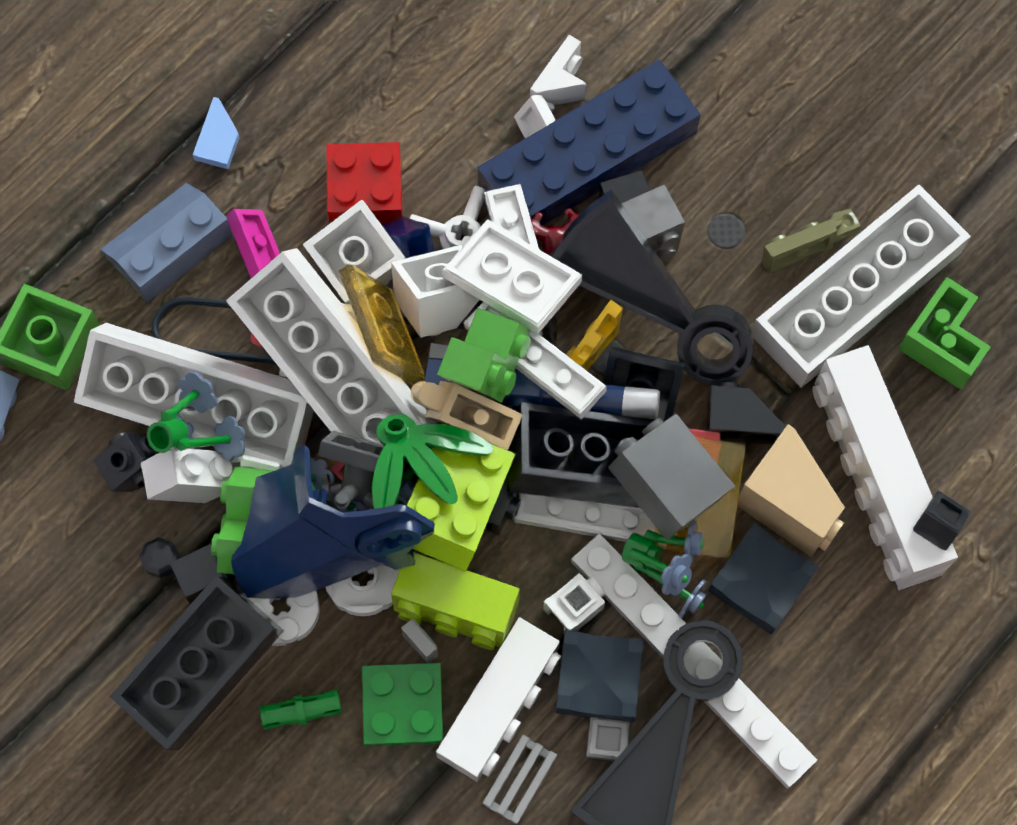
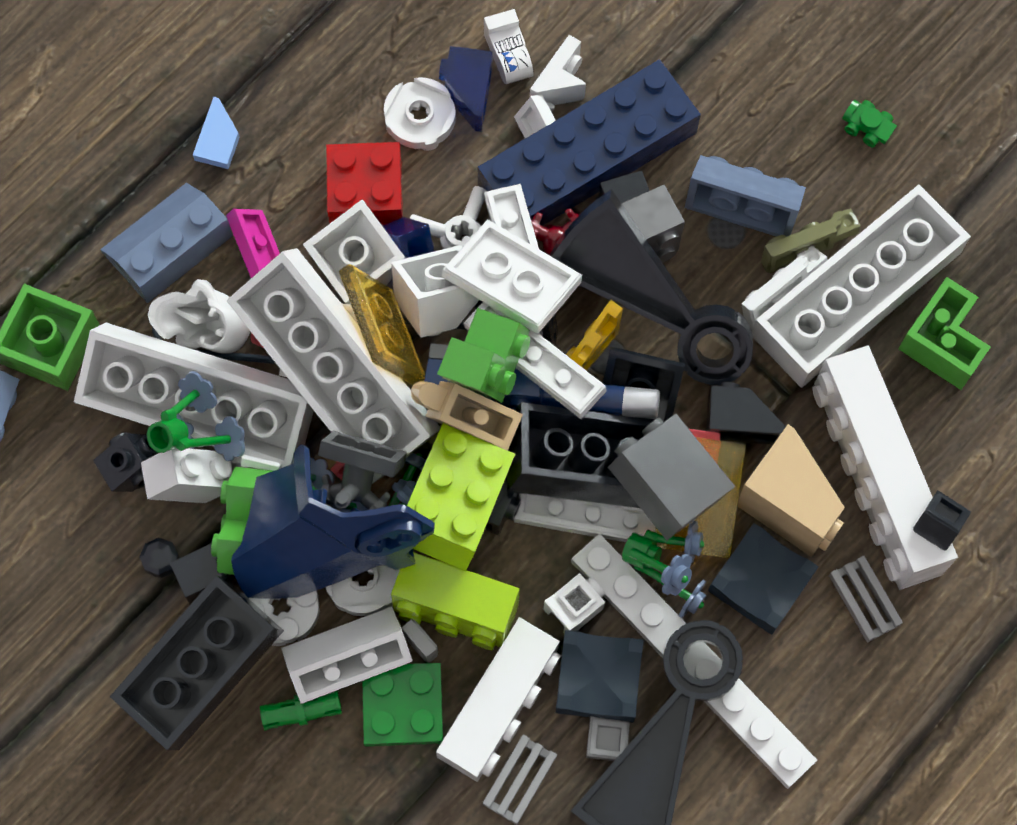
(199, 319): none -> white head
(346, 655): none -> white brick
(411, 445): green plant -> none
(422, 133): none -> white plate
(468, 80): none -> clear blue slope
(508, 46): none -> white leg
(744, 196): none -> sand blue slope
(781, 283): none -> white hinge
(869, 120): none -> green piece
(878, 592): none -> light grey tile

